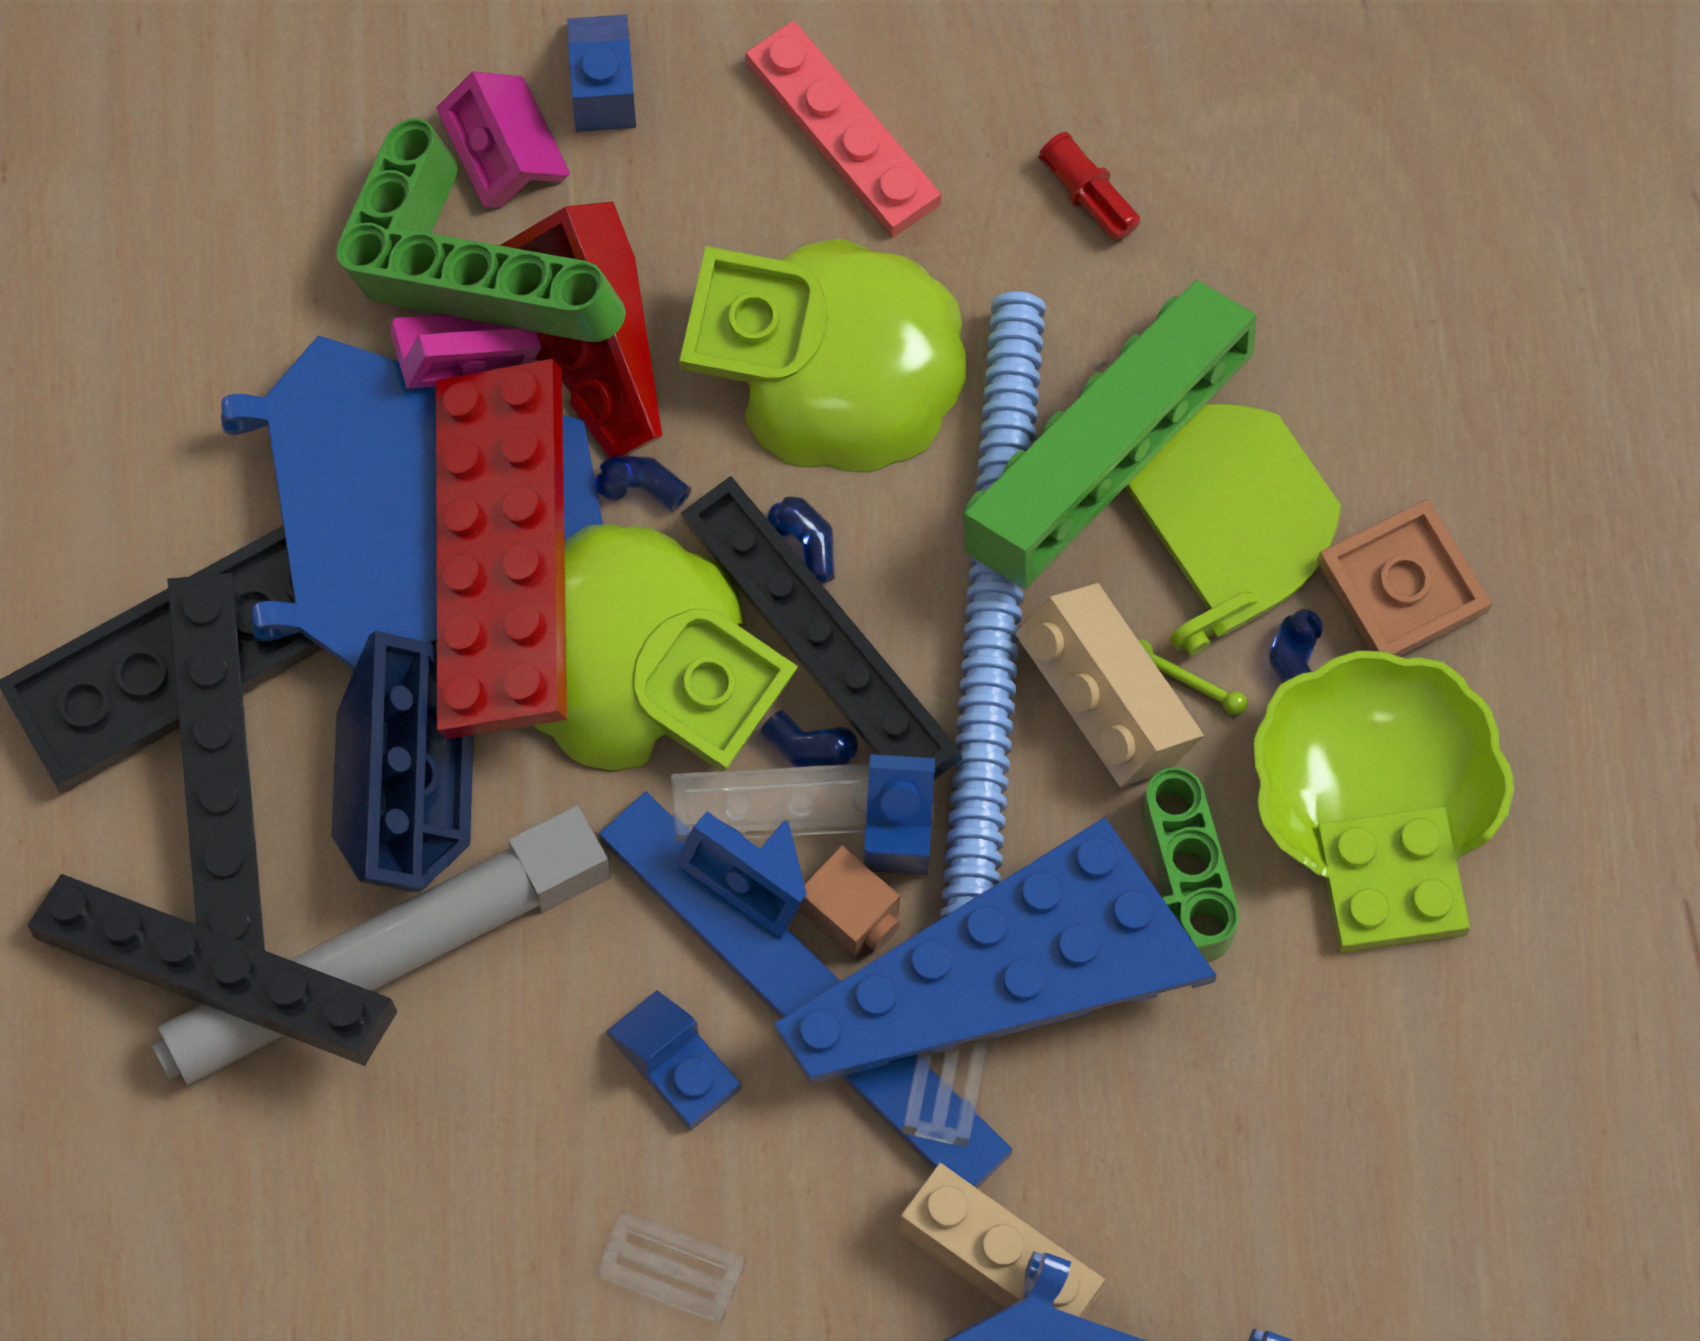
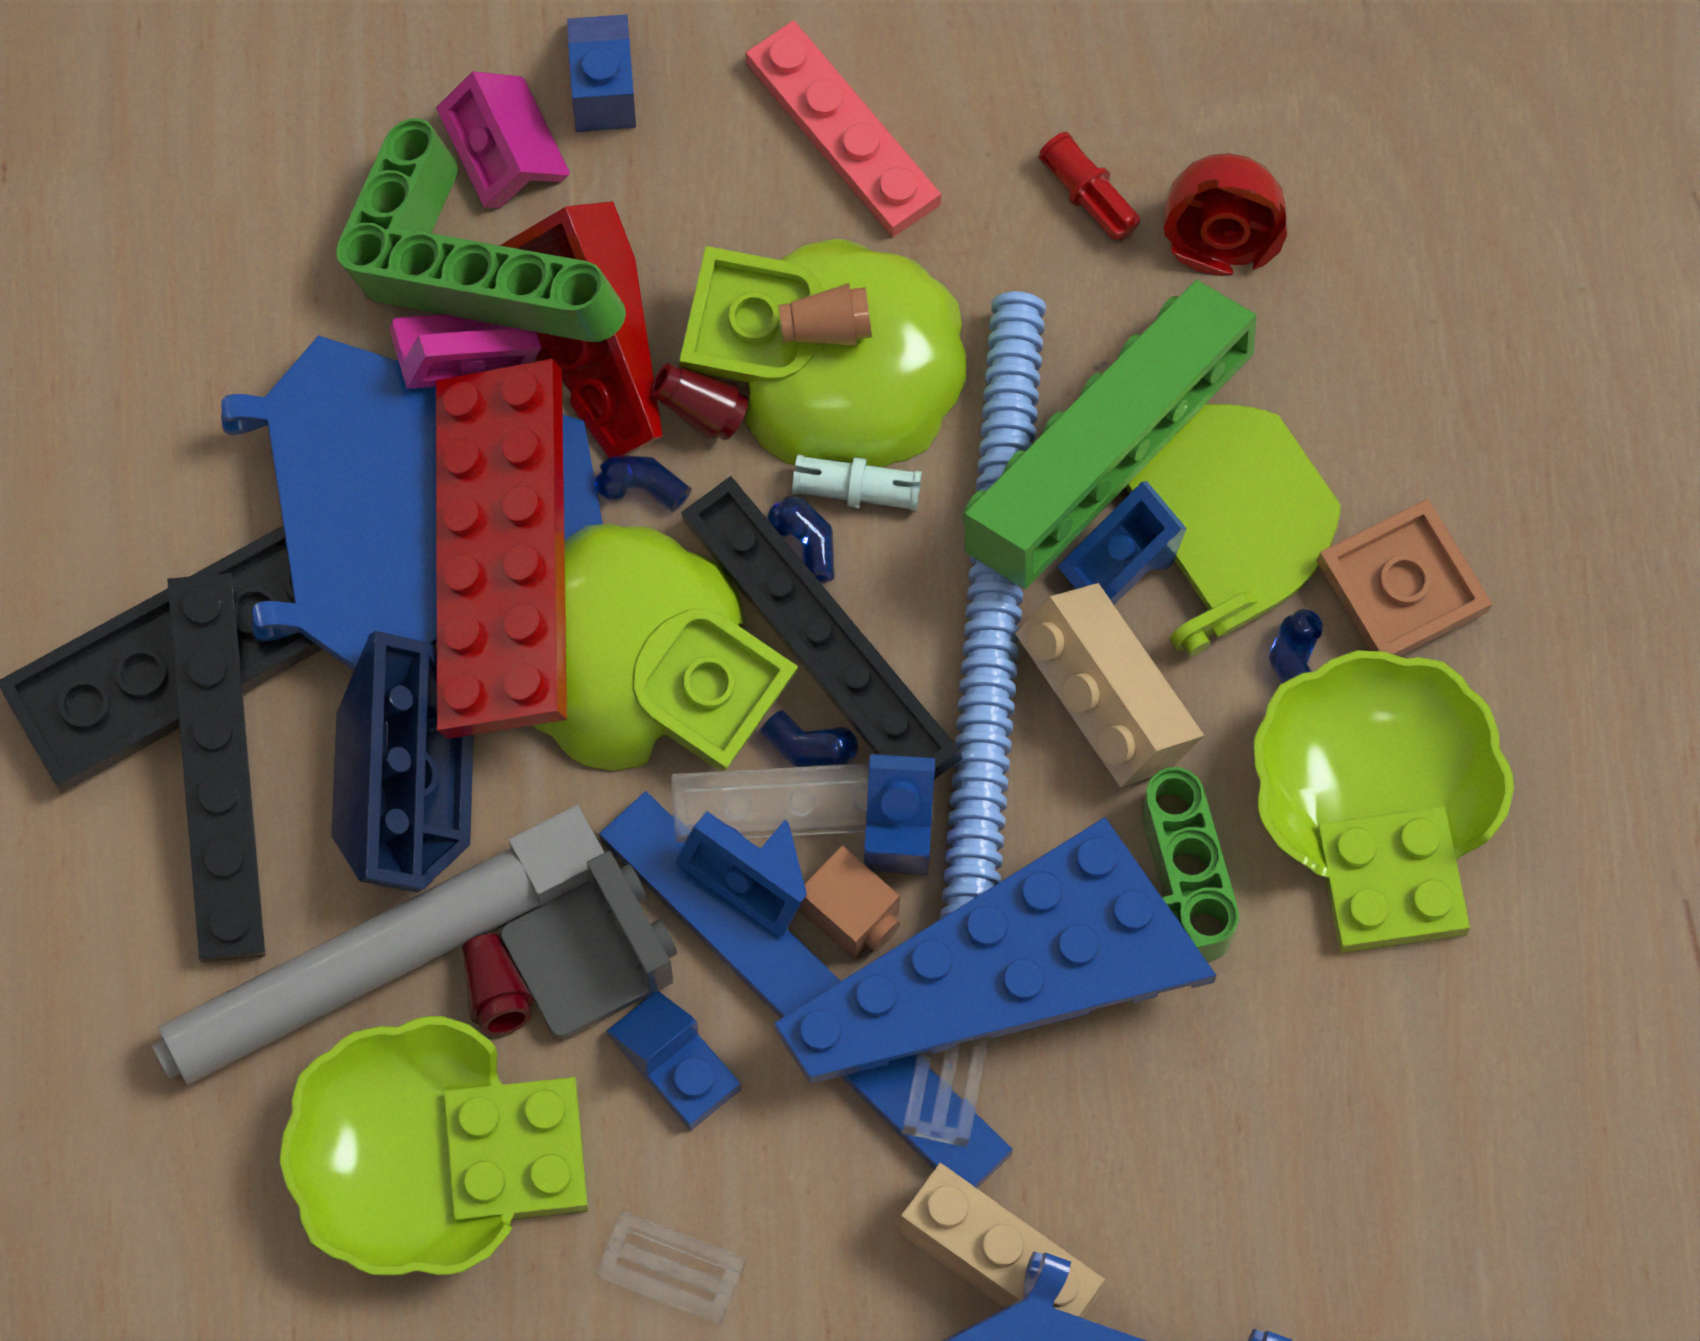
(213, 969): black plate -> none
(421, 1153): none -> lime animal
(494, 987): none -> dark red cone
(591, 949): none -> dark grey bracket
(701, 400): none -> dark red cone
(827, 317): none -> nougat cone
(856, 482): none -> light aqua pin
(1126, 545): none -> blue slope
(1225, 214): none -> red cylinder
(1233, 702): lime hinge -> none

